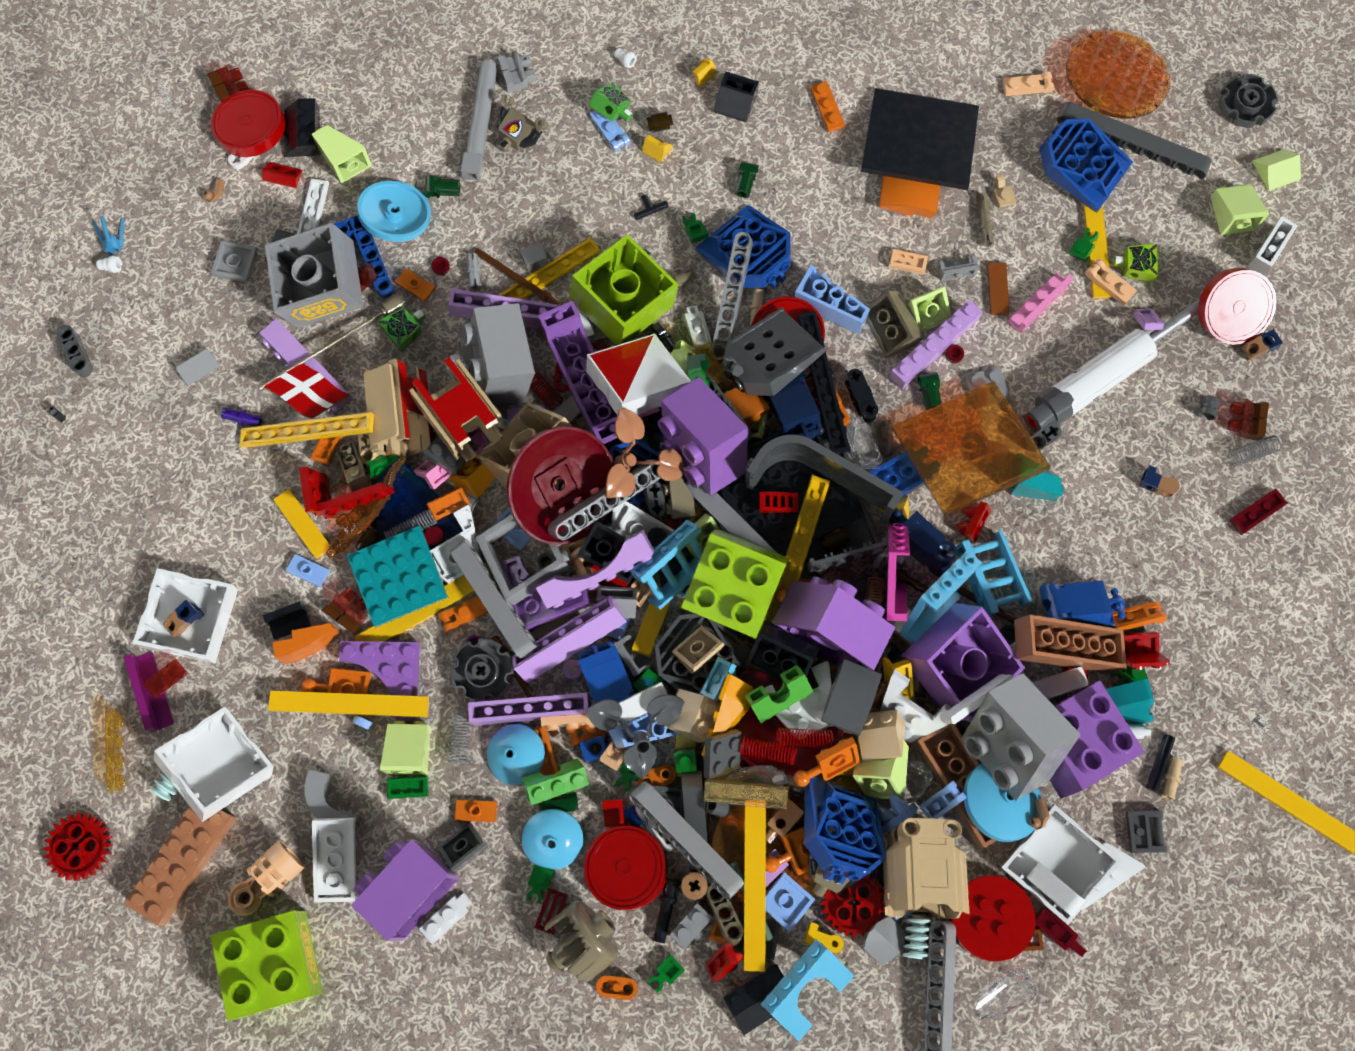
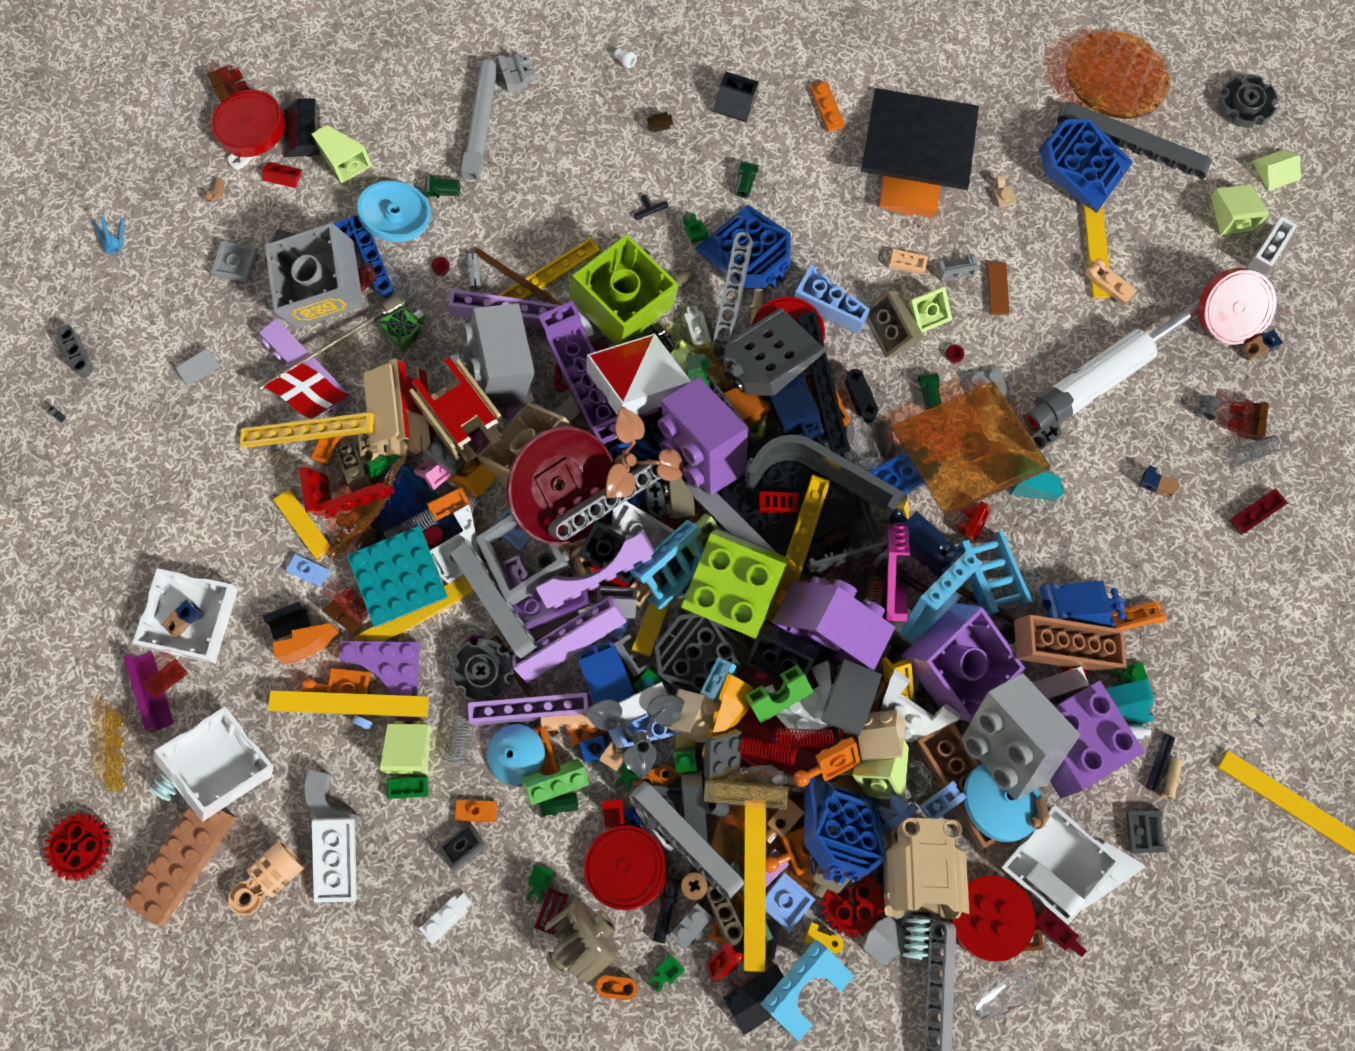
(110, 264): white piece -> none
(241, 417): dark purple pin -> none
(266, 964): lime brick -> none
(313, 205): white tile -> none
(403, 890): medium lavender brick -> none
(415, 285): orange plate -> none
(464, 614): orange plate -> none
(516, 128): dark tan torso -> none
(533, 388): red piece -> none
(535, 257): light grey brick -> none
(555, 826): medium azure dish -> none
(572, 669): tile -> none
(610, 130): light blue plate -> none
(611, 103): bright green torso -> none
(655, 148): yellow tile -> none
(656, 536): black tile -> none
(698, 649): tan slope -> none
(704, 72): yellow tile -> none
(935, 344): lavender brick -> none
(973, 701): white tile -> none
(985, 221): dark tan pin -> none
(1028, 84): light nougat plate -> none
(1039, 302): bright pink fence -> none
(1083, 247): green plate -> none
(1139, 262): torso -> none
(1143, 650): red bracket -> none
(1148, 319): lavender tile -> none

